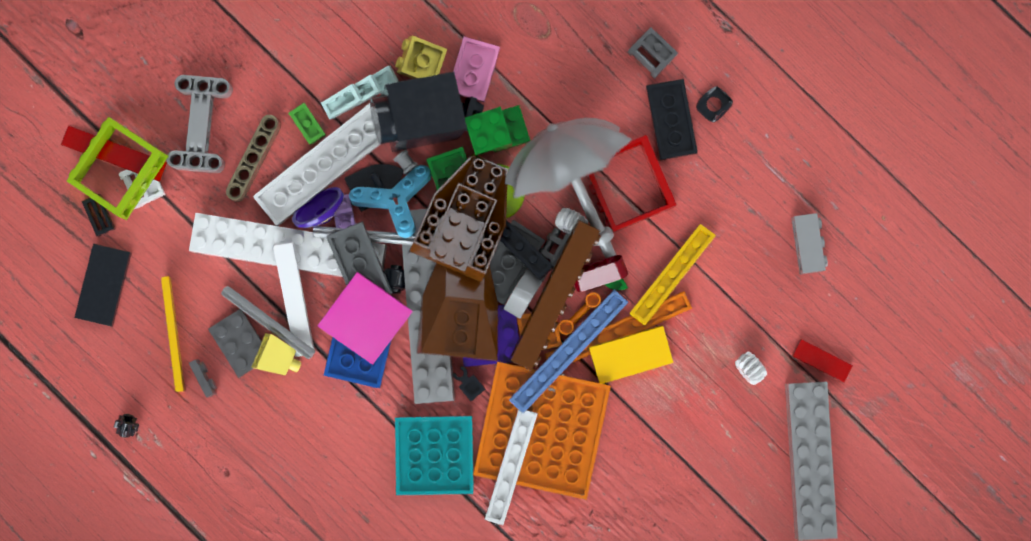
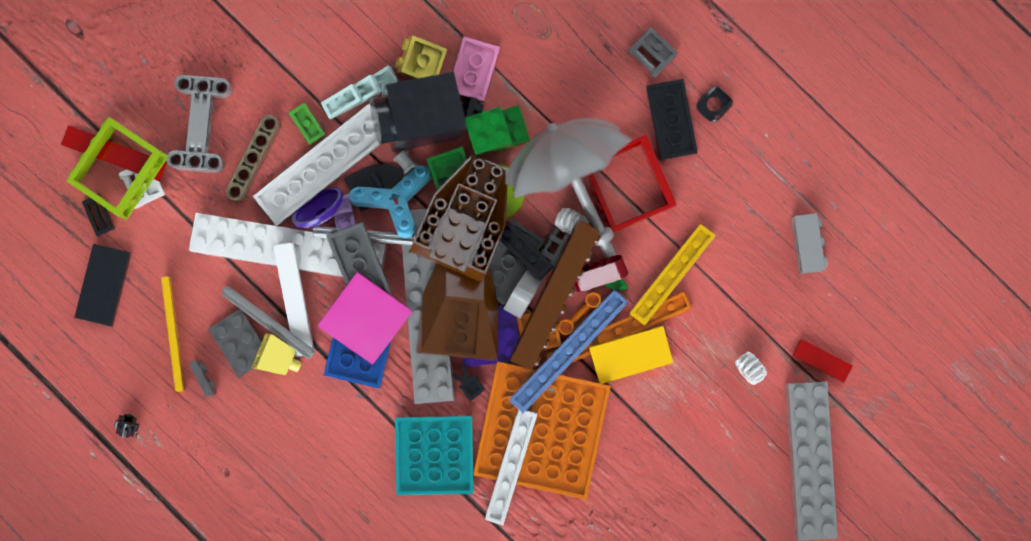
(395, 278): black head -> none

